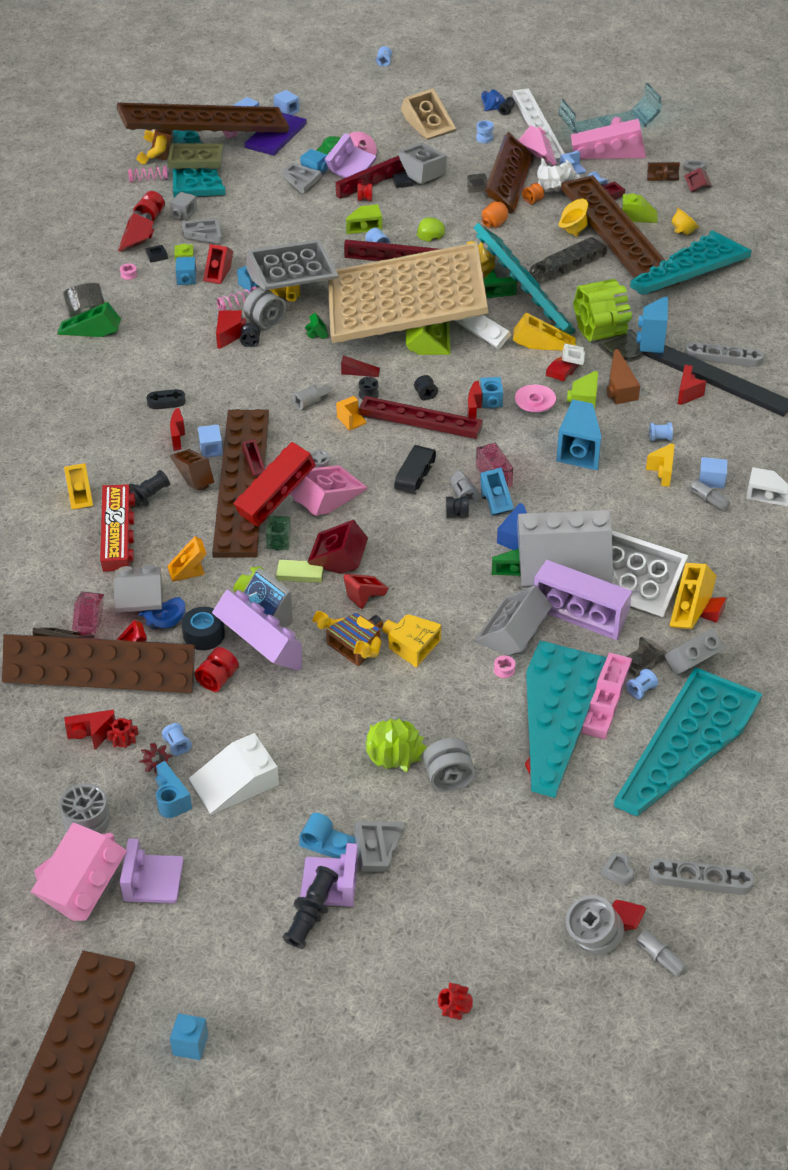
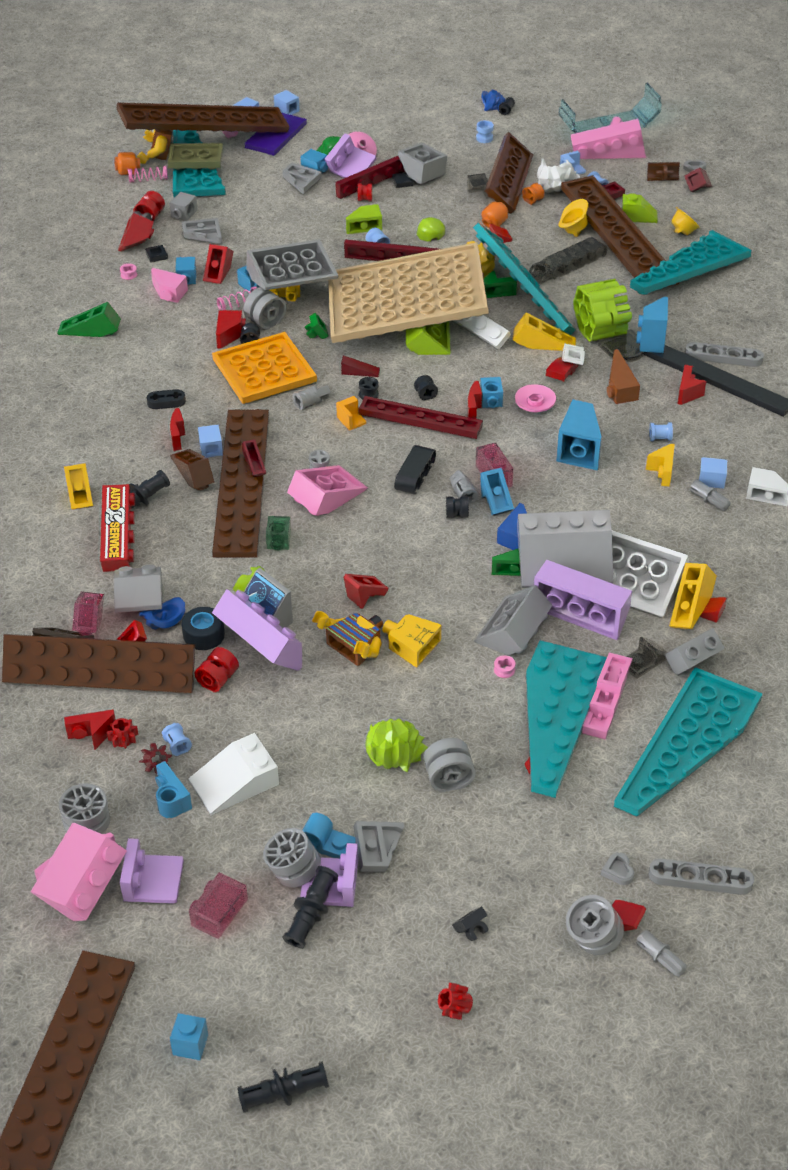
(82, 297): clear smoke piece -> none
(126, 161): none -> orange head
(169, 285): none -> bright pink slope
(184, 250): lime plate -> none
(188, 561): light orange slope -> none
(218, 905): none -> clear pink brick
(264, 367): none -> light orange plate
(274, 484): red brick -> none
(282, 1087): none -> black piece
(292, 857): none -> light grey wheel
(298, 571): yellowish green tile -> none
(339, 548): dark red slope -> none
(386, 58): light blue bush -> none
(427, 114): tan slope -> none
(470, 921): none -> black tile
(501, 232): none -> red slope
(535, 118): white plate -> none
(537, 143): bright pink slope -> none
(584, 389): lime slope -> none
(642, 683): light blue bush -> none

